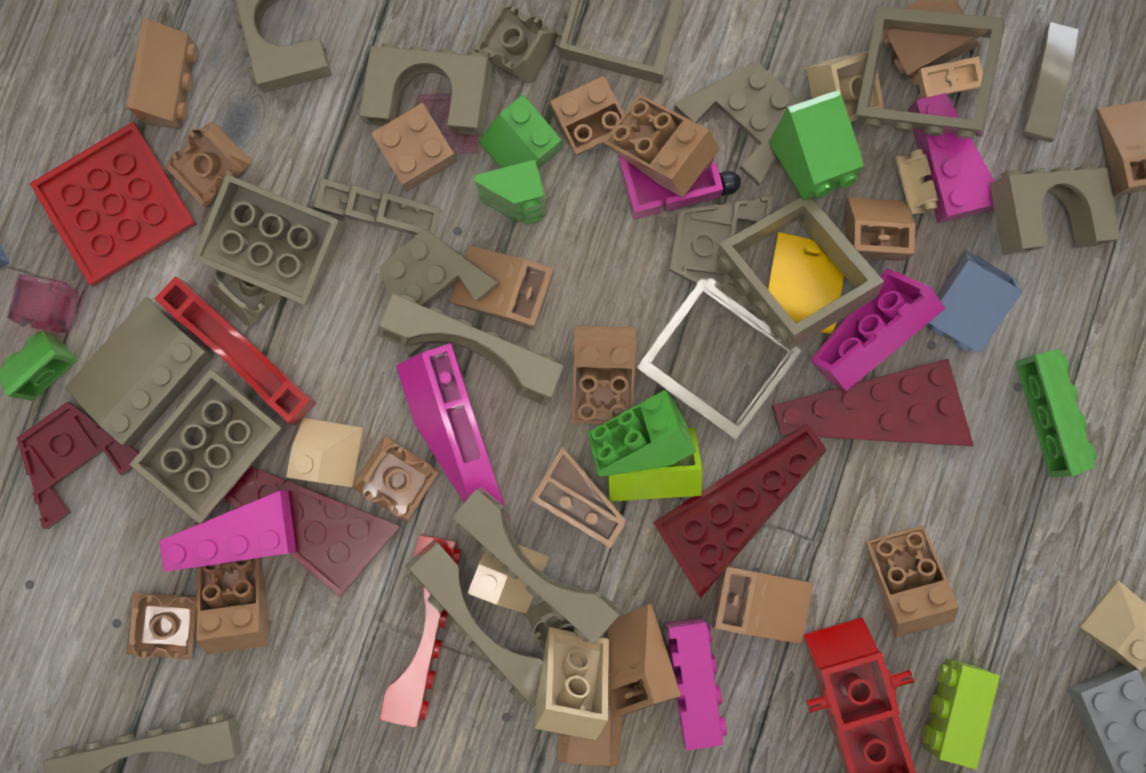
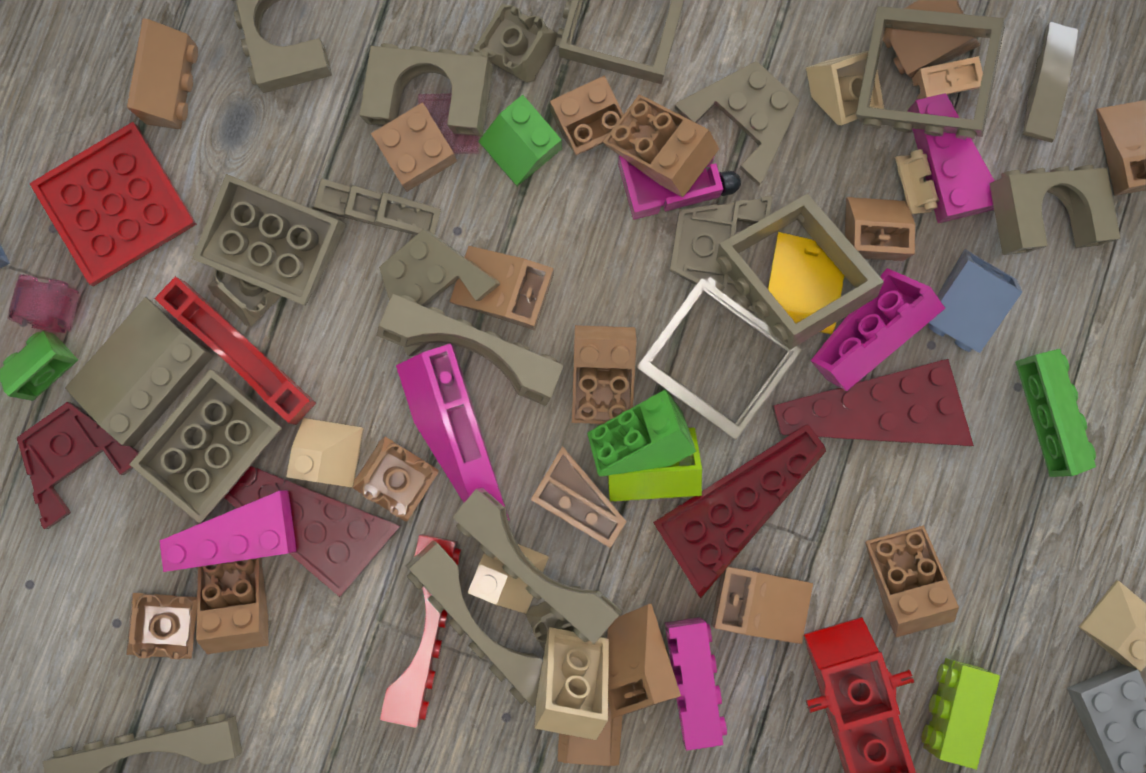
(206, 161): medium nougat slope -> none
(514, 192): bright green slope -> none
(818, 146): bright green slope -> none

